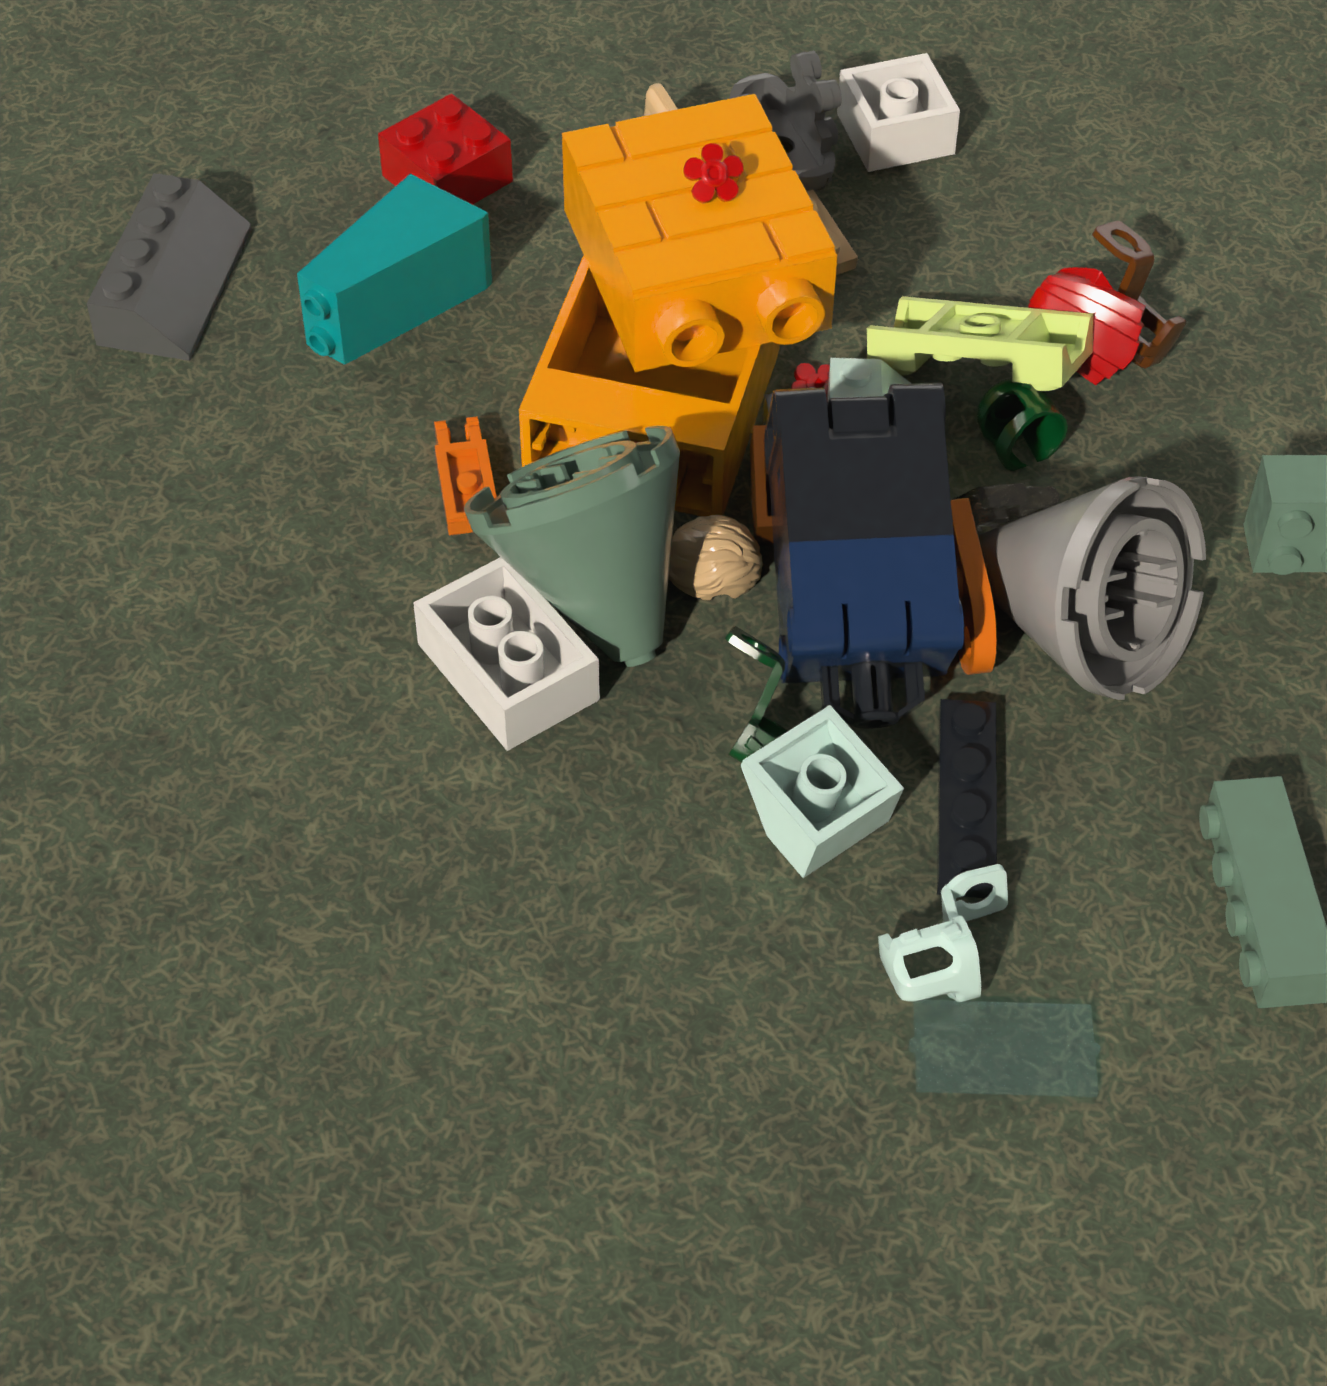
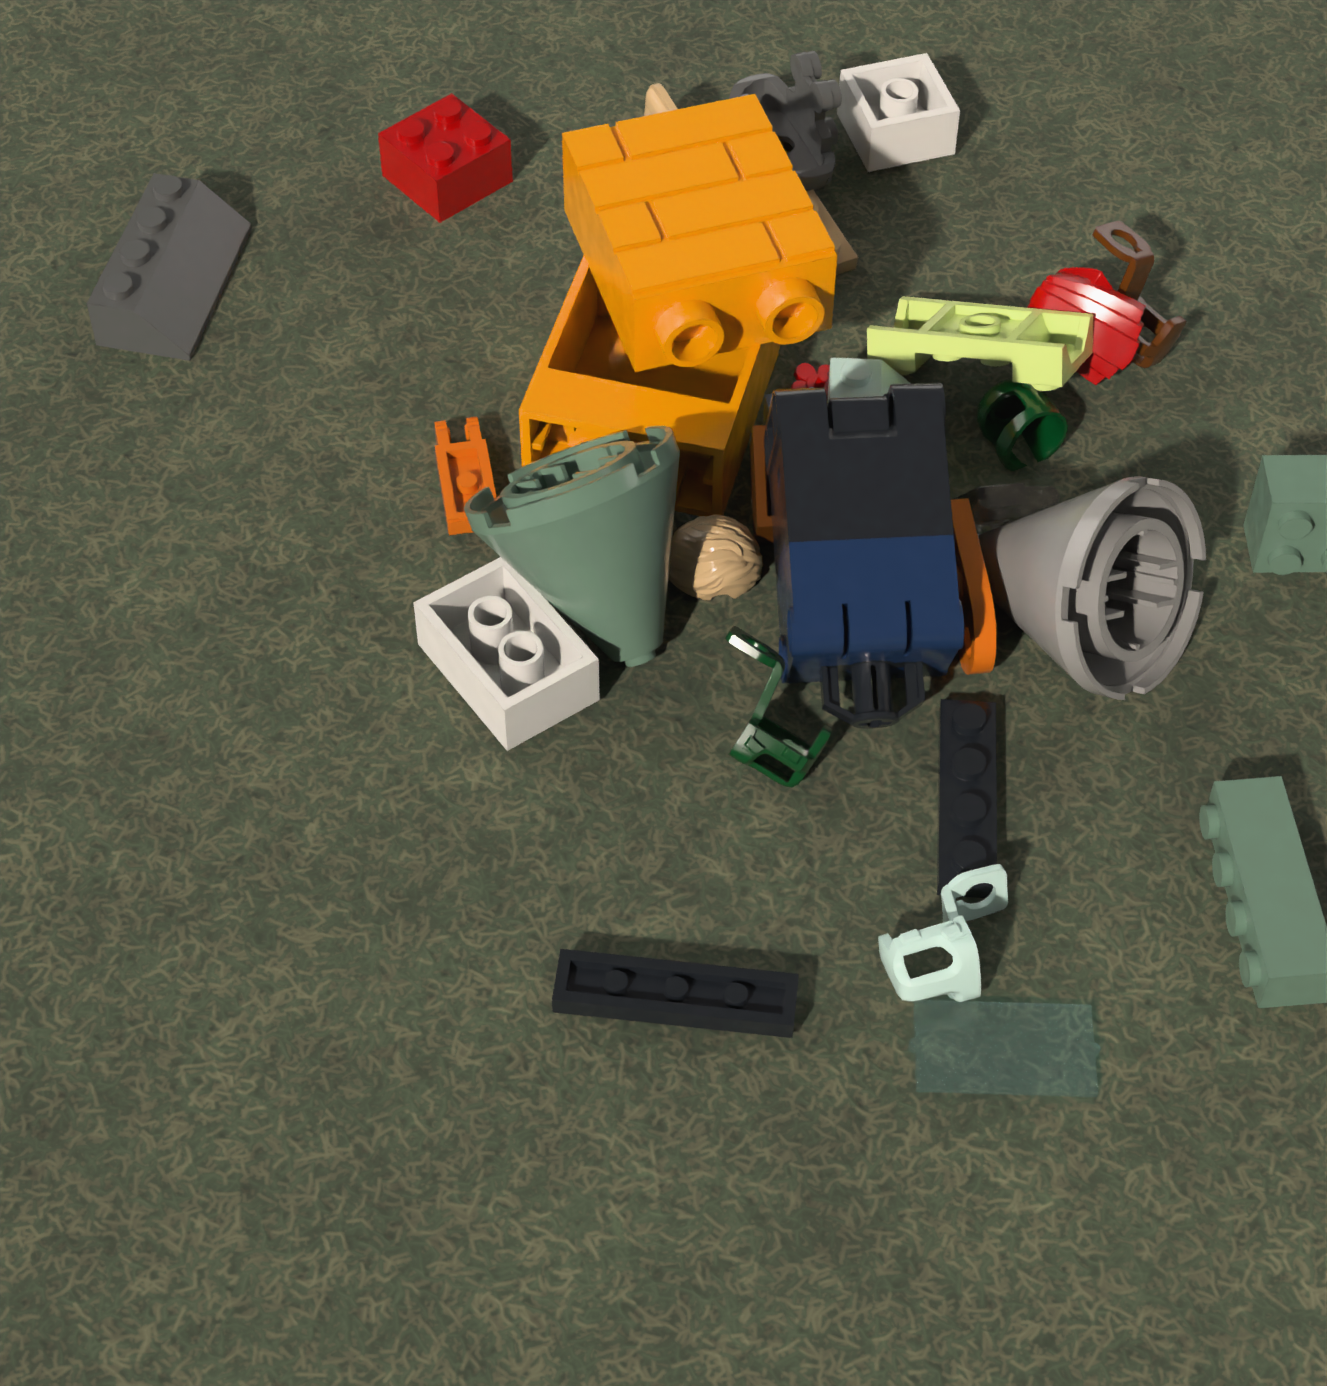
(394, 270): teal slope -> none
(675, 993): none -> black plate
(713, 174): red plant -> none
(819, 790): light aqua slope -> none

